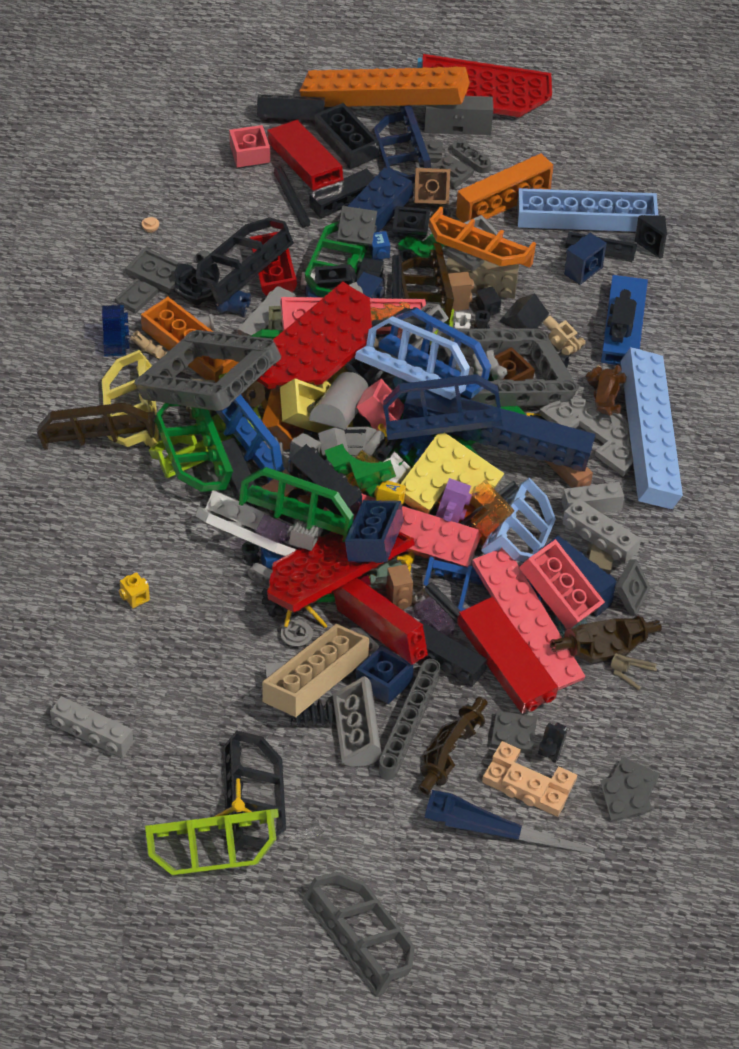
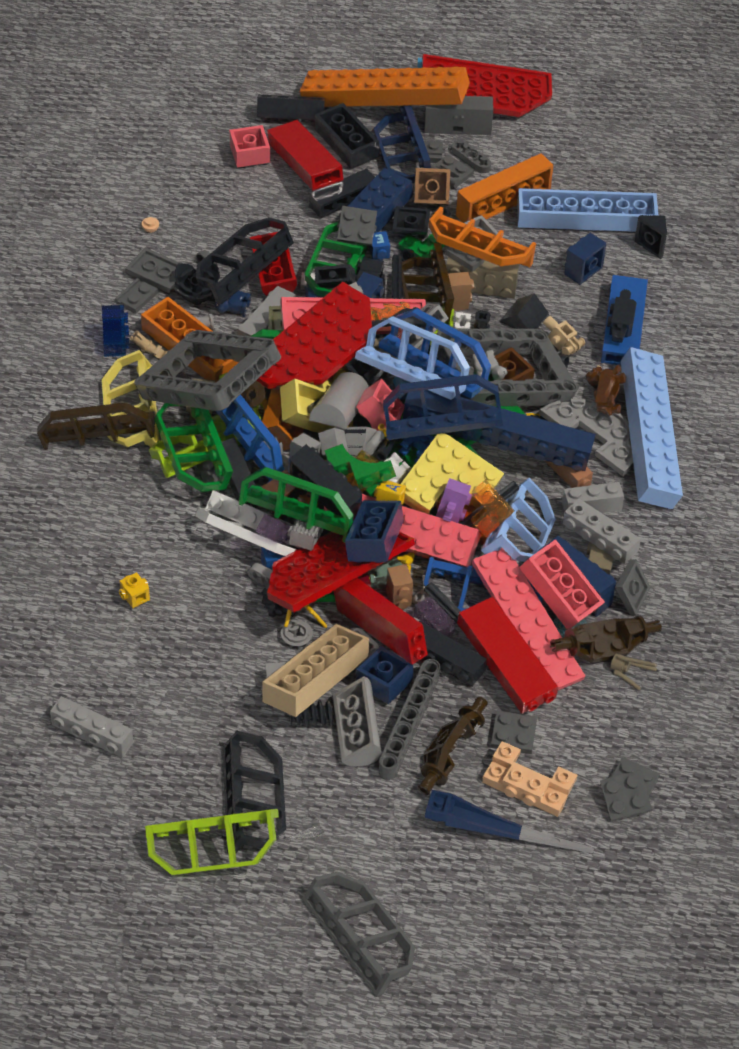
(237, 805): yellow plant -> none
(250, 553): black bush -> none
(292, 197): black axle -> none
(488, 300): black brick -> none
(553, 741): black hips -> none
(614, 248): black plate -> none

